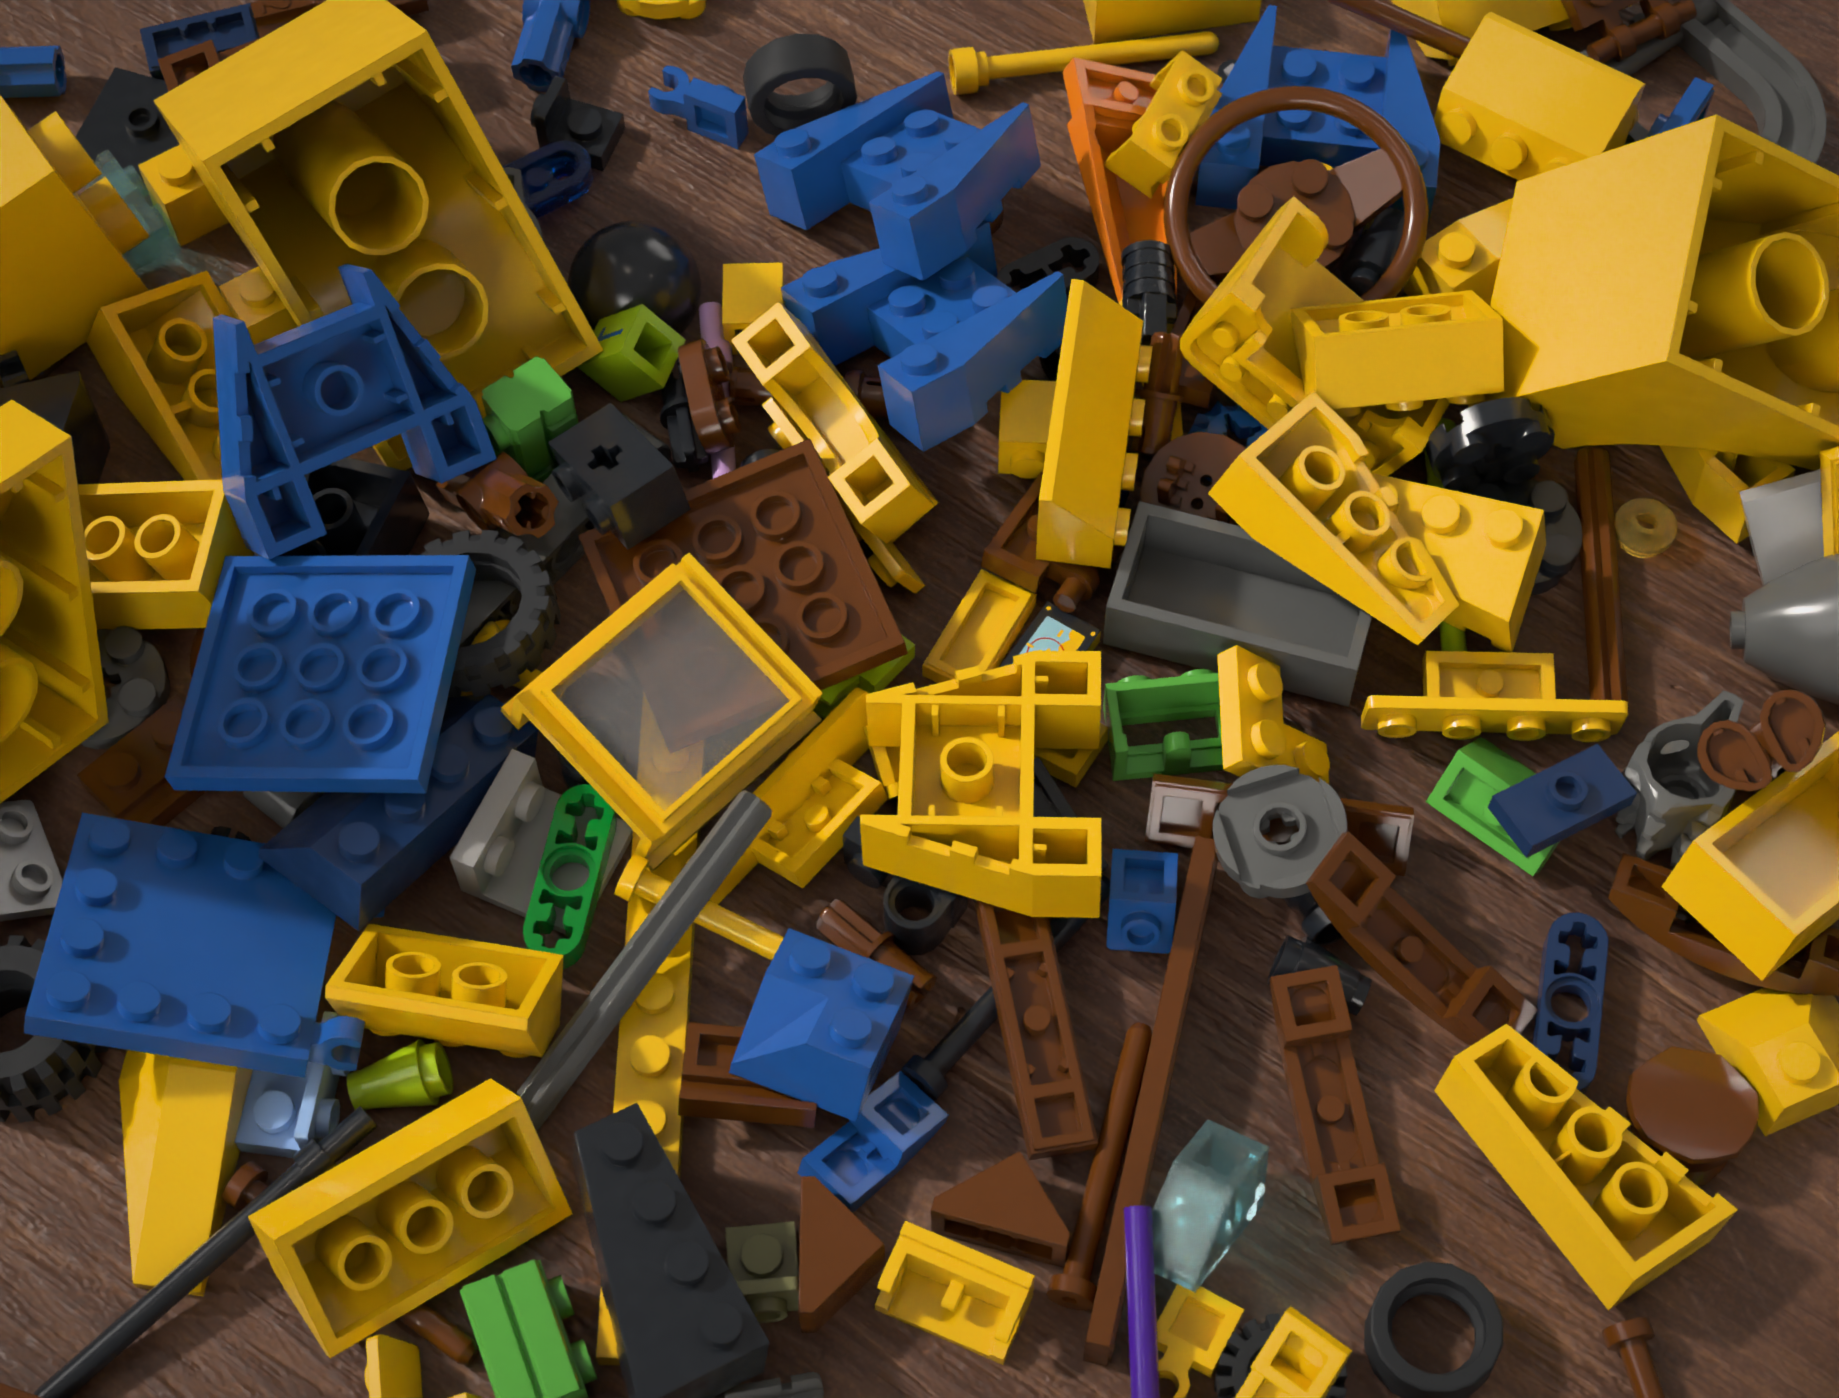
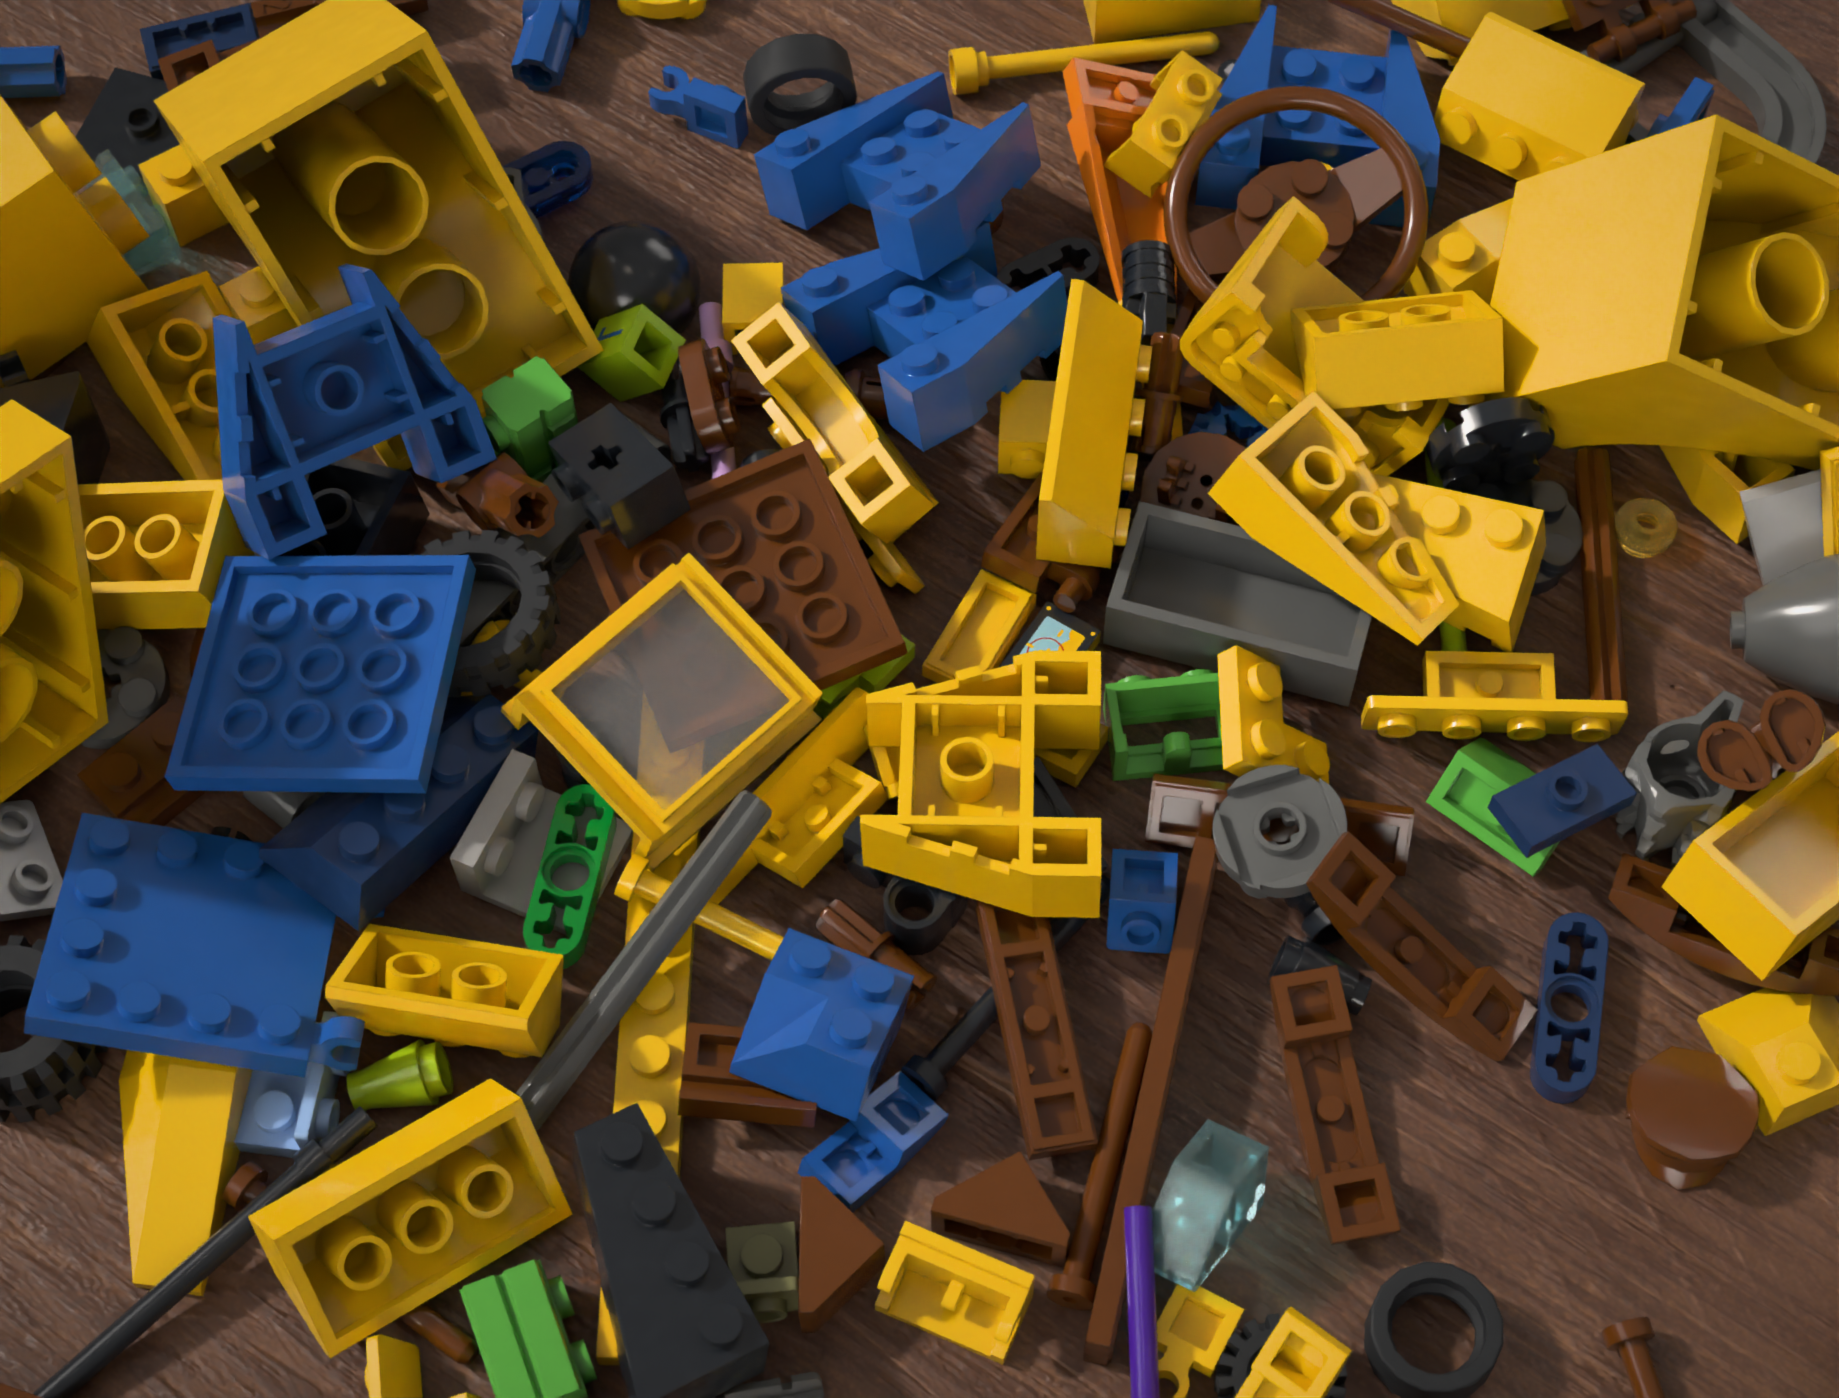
(566, 119): black bracket -> none
(1373, 250): black brick -> none
(1577, 1168): yellow wedge -> none

